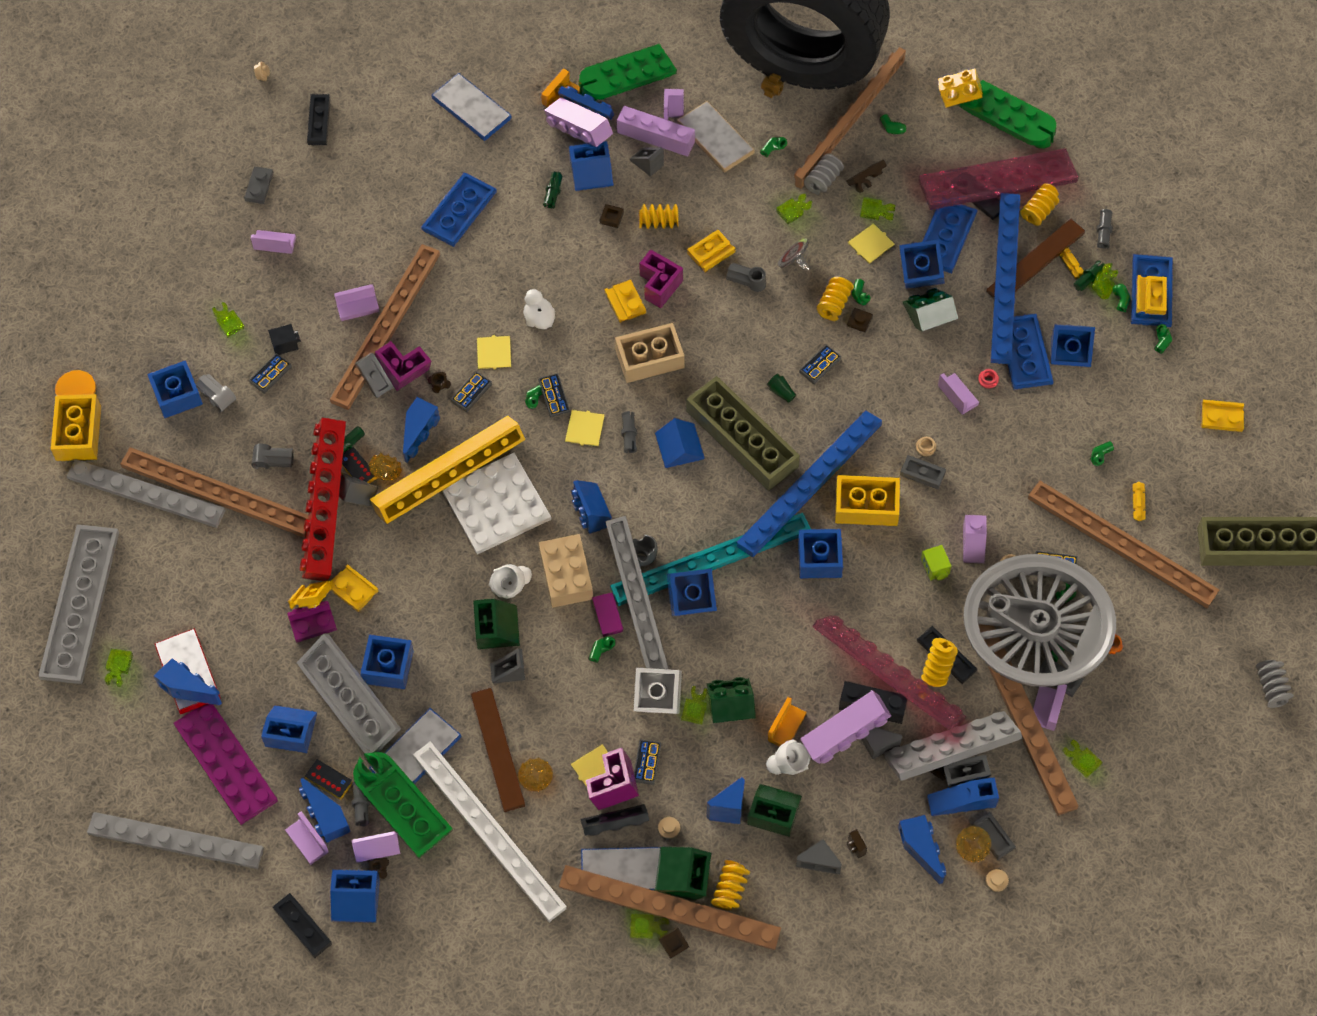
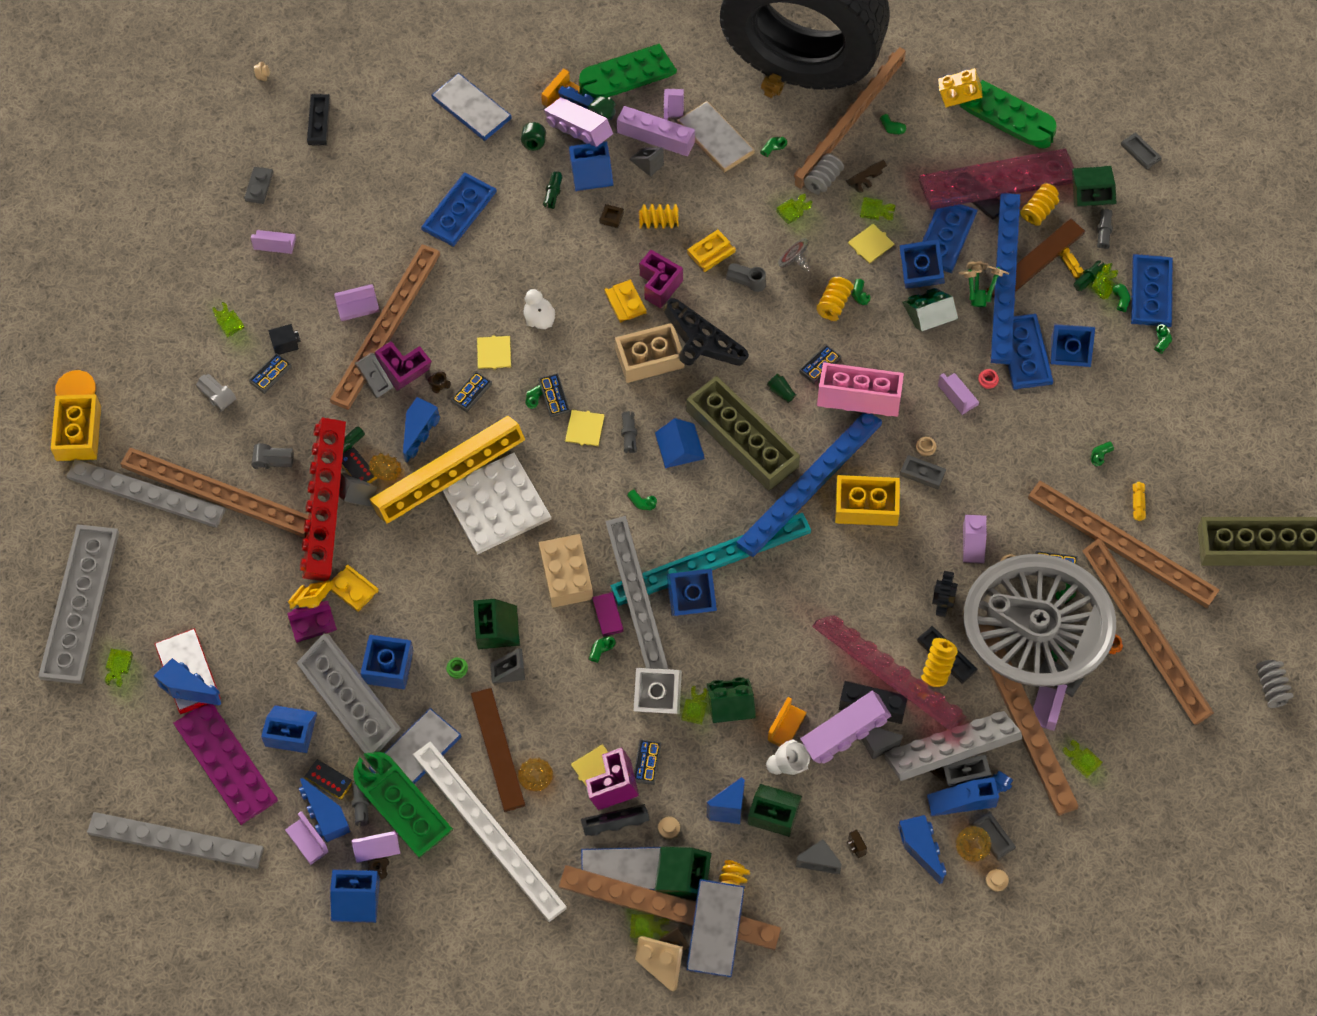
(175, 389): blue brick -> none
(302, 925): black plate -> none
(457, 662): none -> bright green plate
(517, 575): white piece -> none
(533, 136): none -> dark green head
(591, 506): blue slope -> none
(603, 107): none -> dark green head
(642, 503): none -> green arm
(648, 547): dark grey hair -> none
(660, 960): none -> tan wing
(693, 331): none -> black beam
(715, 928): none -> flat silver tile
(820, 553): blue brick -> none
(859, 320): dark brown plate -> none
(860, 389): none -> bright pink brick
(936, 563): lime brick -> none
(944, 594): none -> black gear
(979, 297): none -> plant
(1003, 781): none -> blue plate
(1093, 186): none -> dark green slope
(1141, 150): none -> dark grey tile
(1148, 632): none -> medium nougat plate
(1151, 295): yellow plate -> none
(1222, 415): yellow plate -> none

